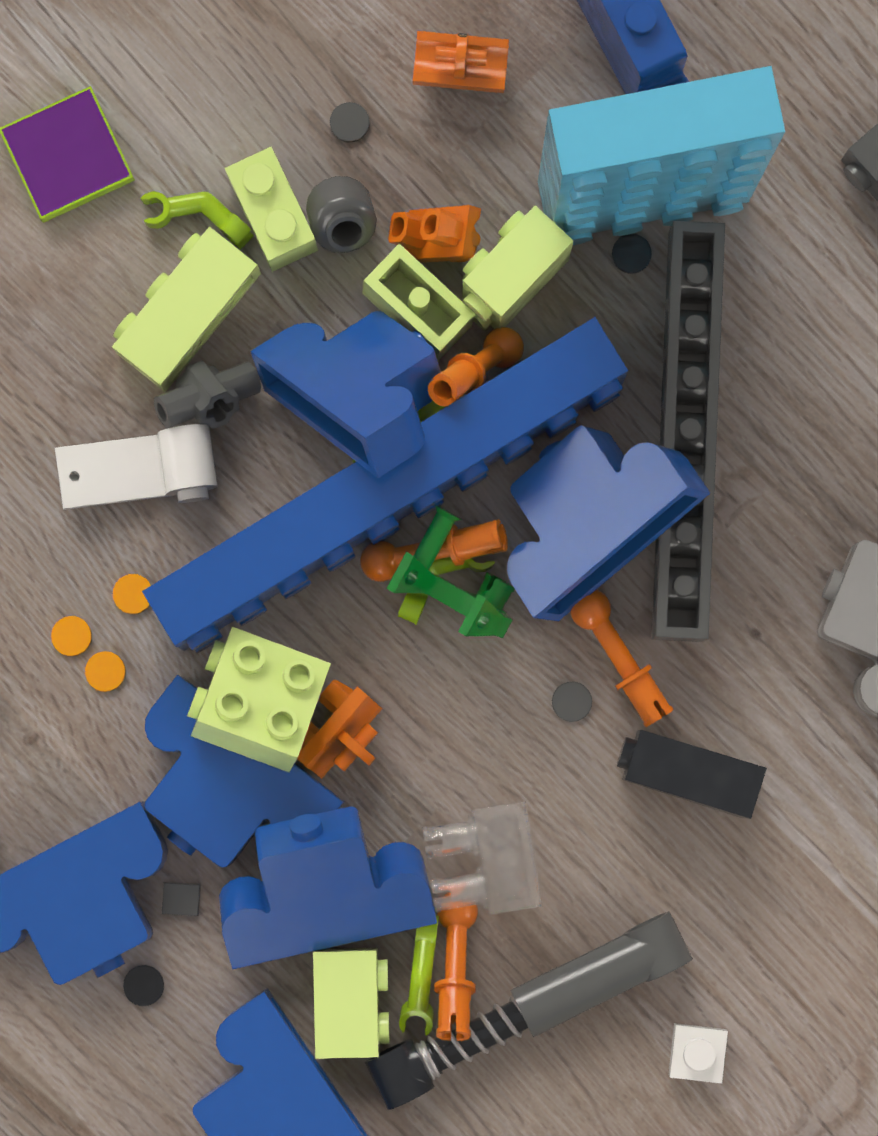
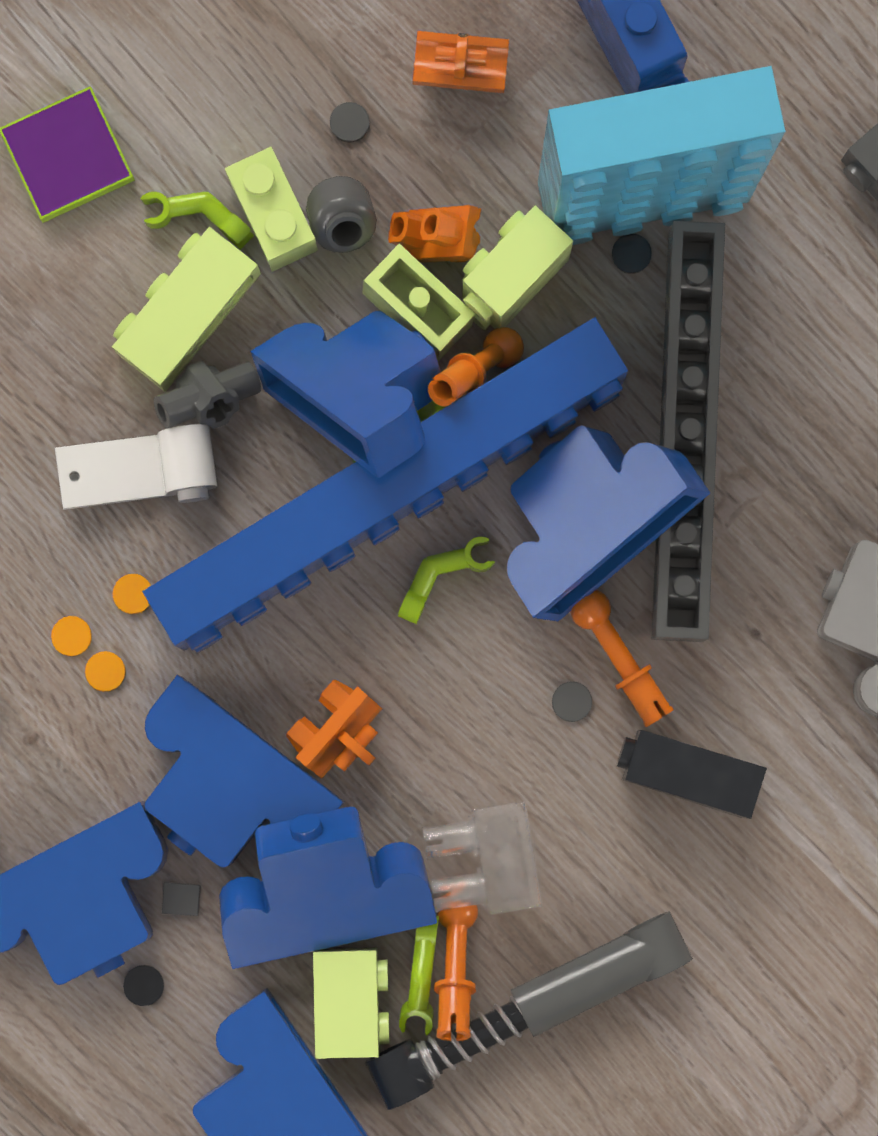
(258, 698): yellowish green brick -> none
(383, 558): orange pin -> none
(482, 610): green piece -> none
(698, 1053): white plate -> none

